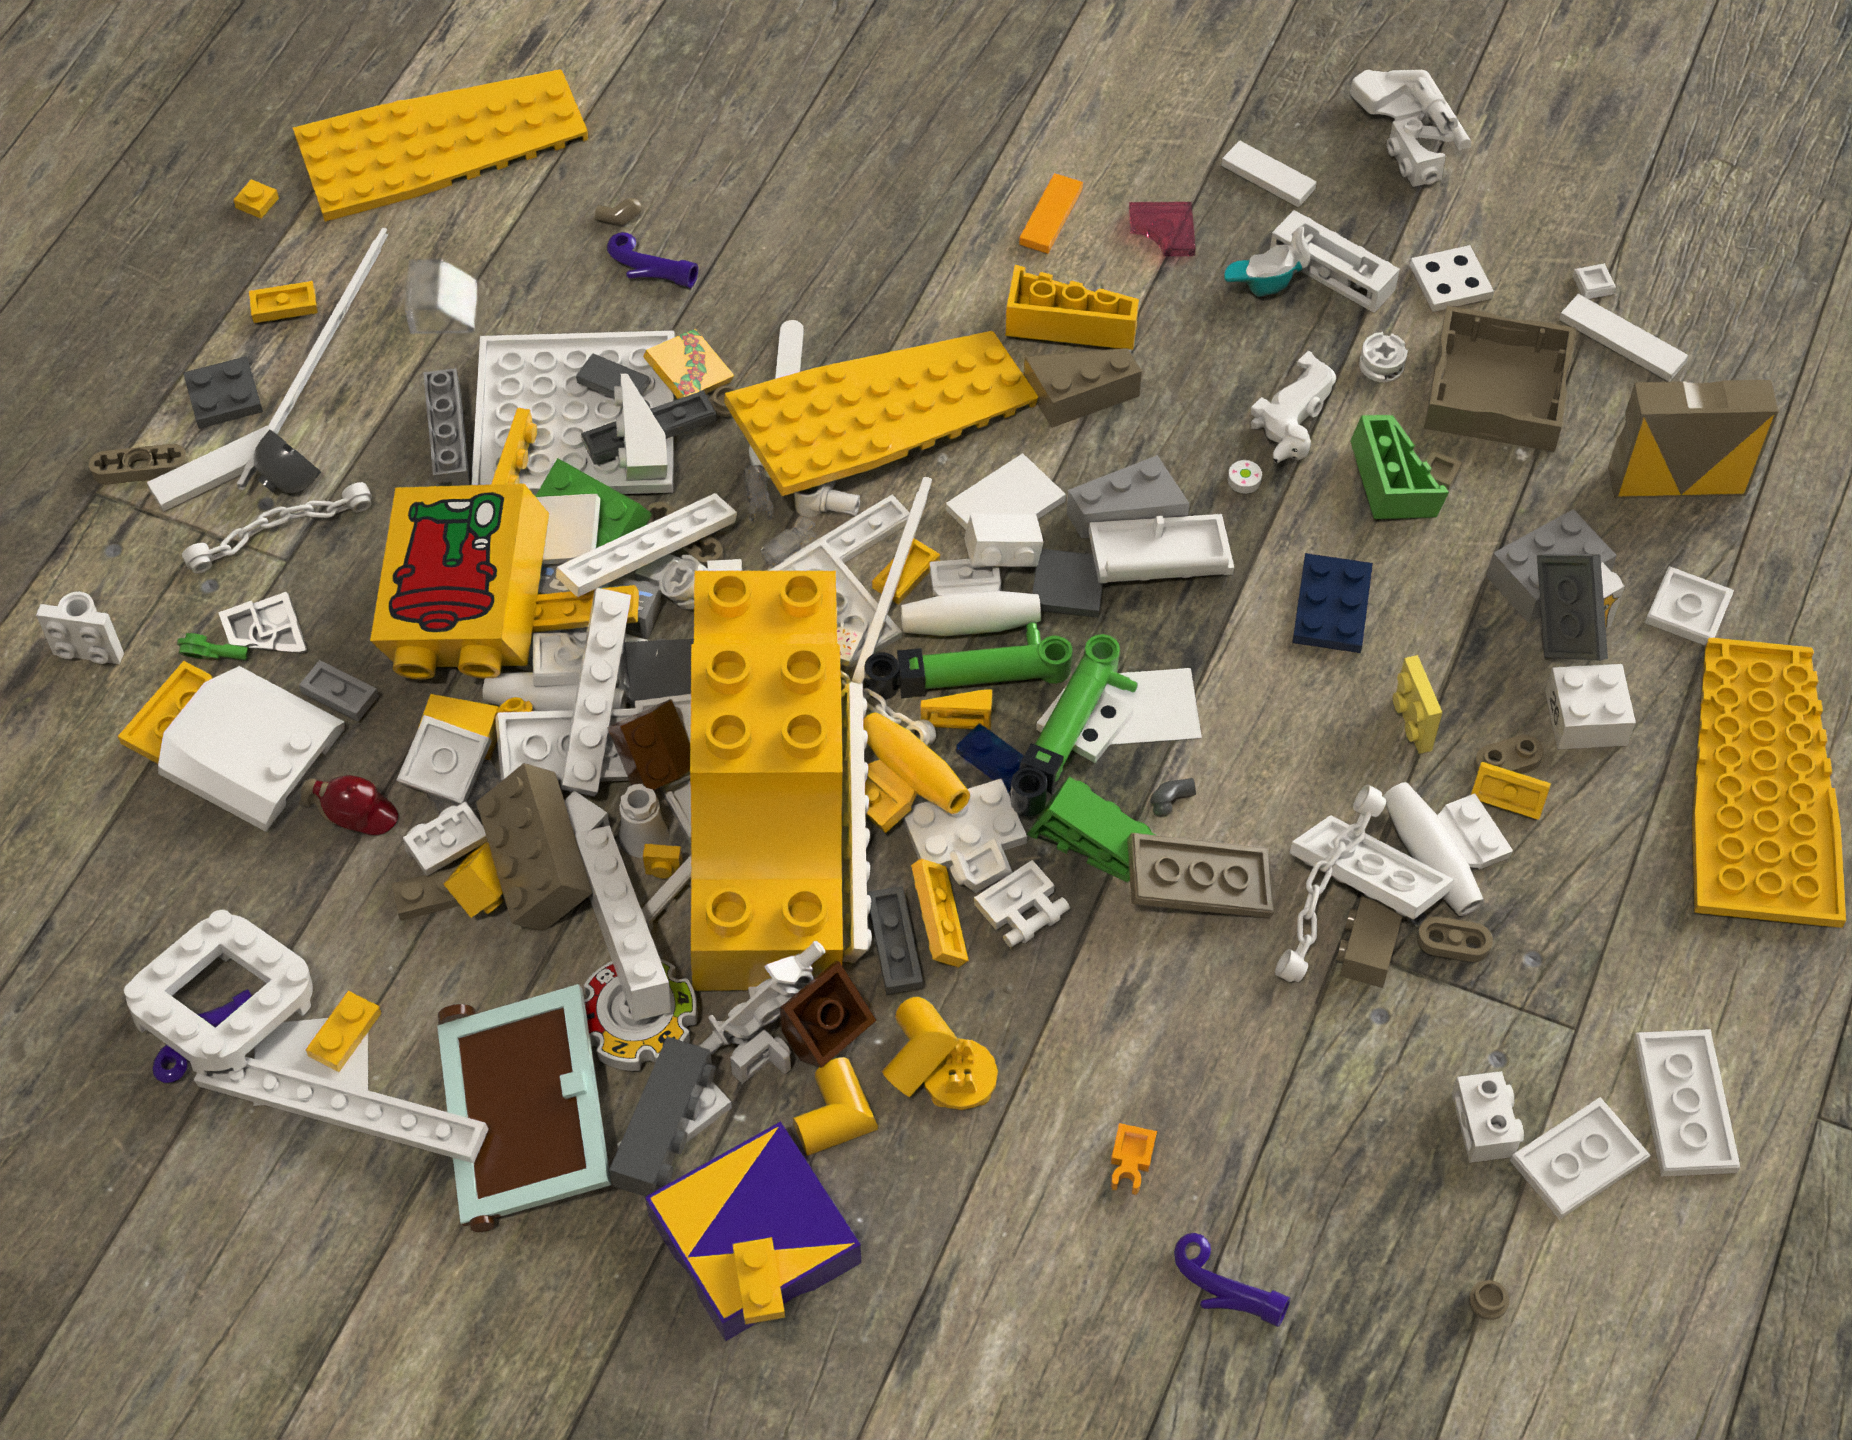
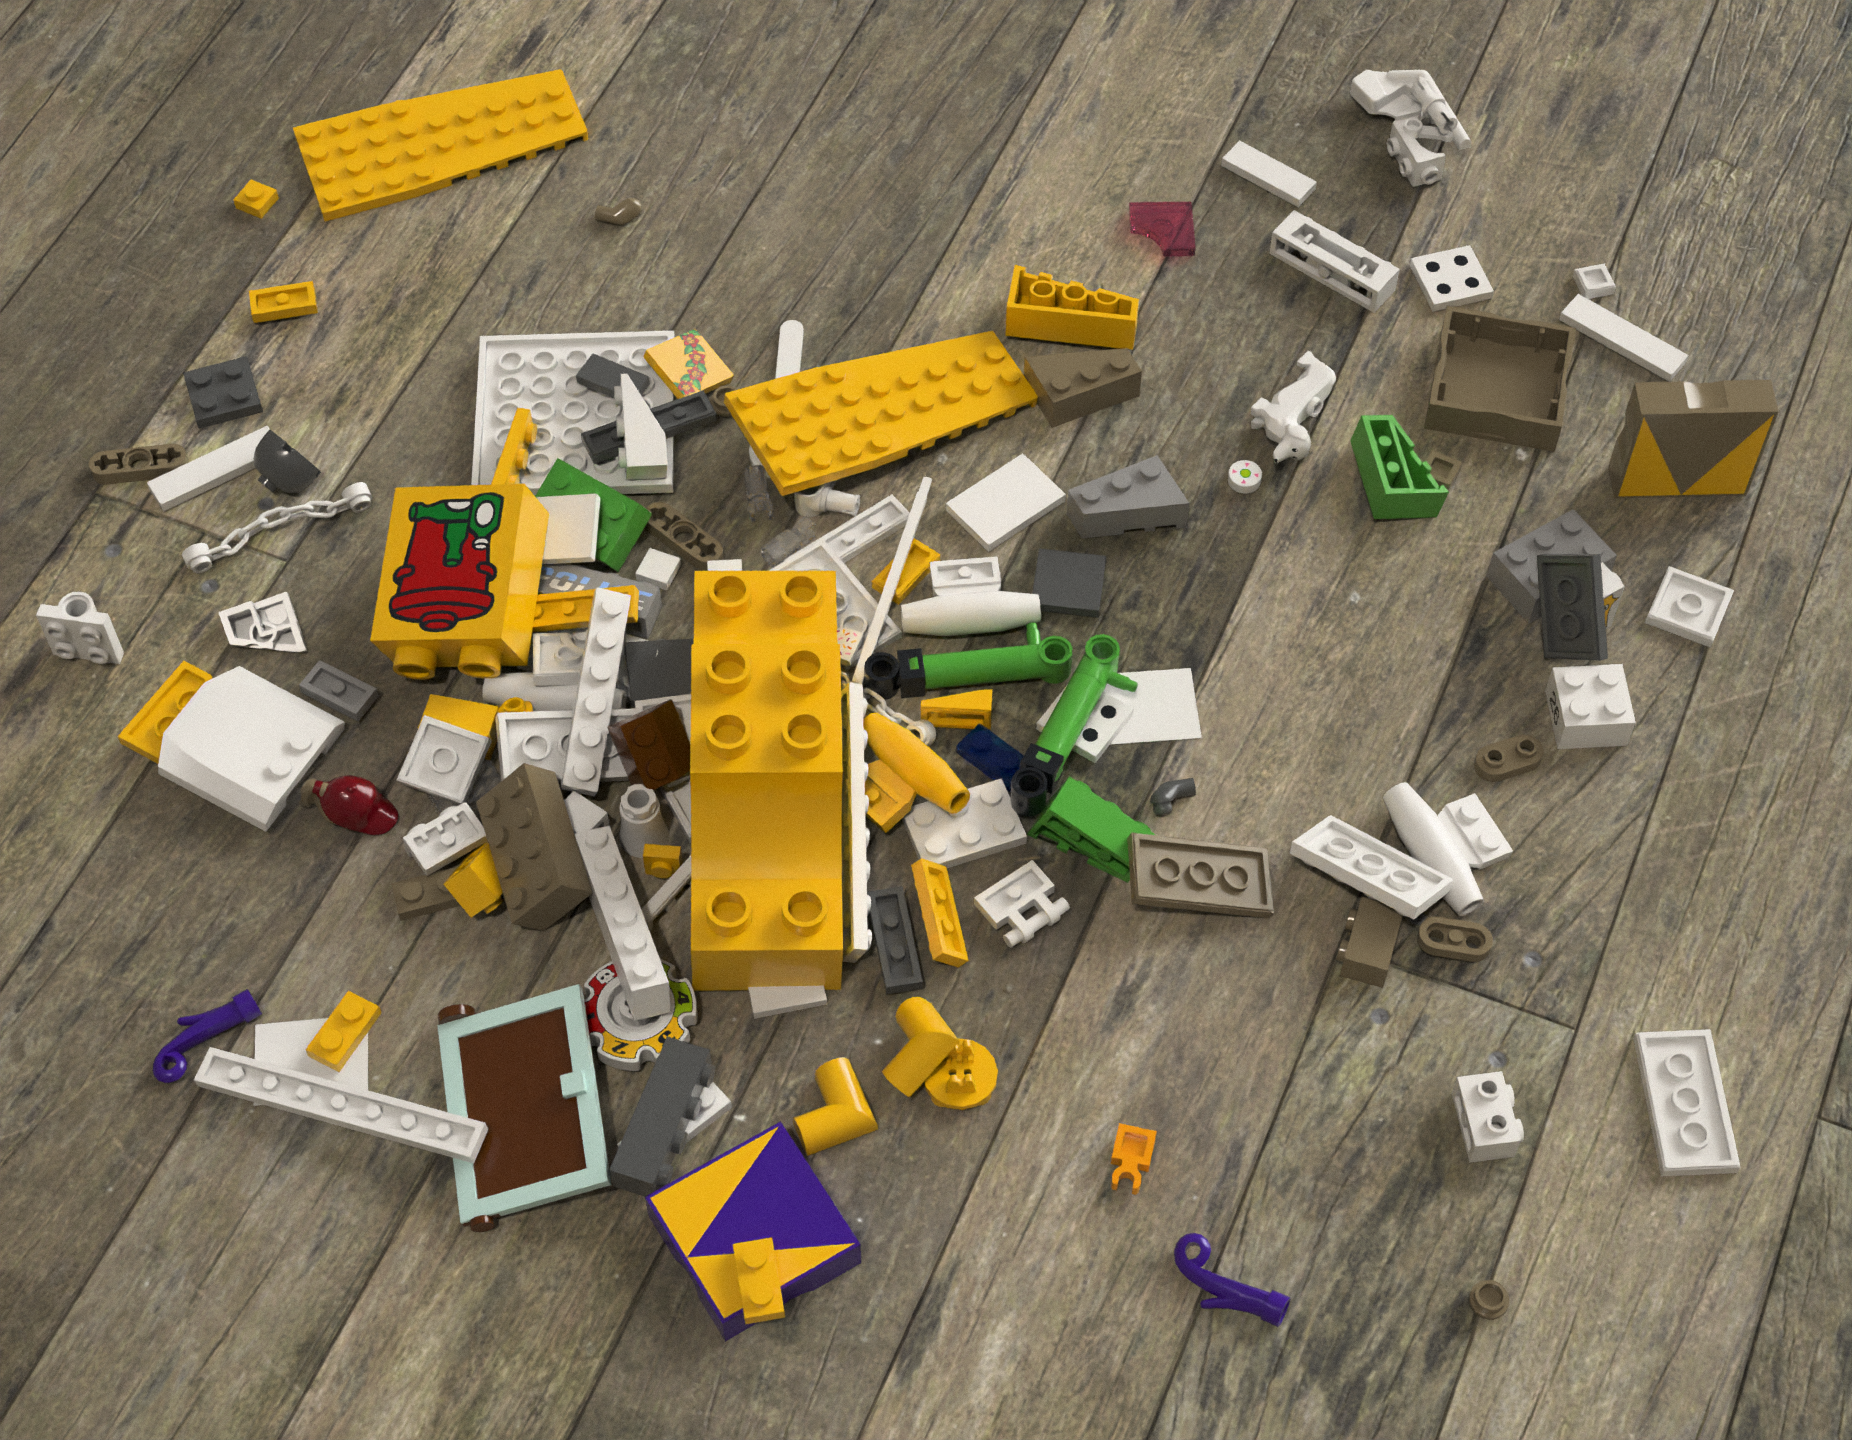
(196, 647): bright green plate -> none
(198, 1041): white plate -> none
(318, 349): white piece -> none
(439, 298): clear slope -> none
(446, 428): light grey brick -> none
(645, 545): white plate -> none
(678, 580): white wheel -> none
(681, 272): dark purple plant -> none
(750, 1017): white plate -> none
(755, 1054): white bracket -> none
(824, 1016): reddish brown slope -> none
(980, 866): white bracket -> none
(1003, 540): white brick -> none
(1051, 213): light orange tile -> none
(1160, 548): white container -> none
(1273, 270): hair -> none
(1292, 964): white piece -> none
(1332, 603): dark blue plate -> none
(1374, 355): white wheel -> none
(1417, 704): light yellow plate -> none
(1510, 790): yellow plate -> none
(1580, 1158): white tile -> none
(1764, 790): yellow wing -> none

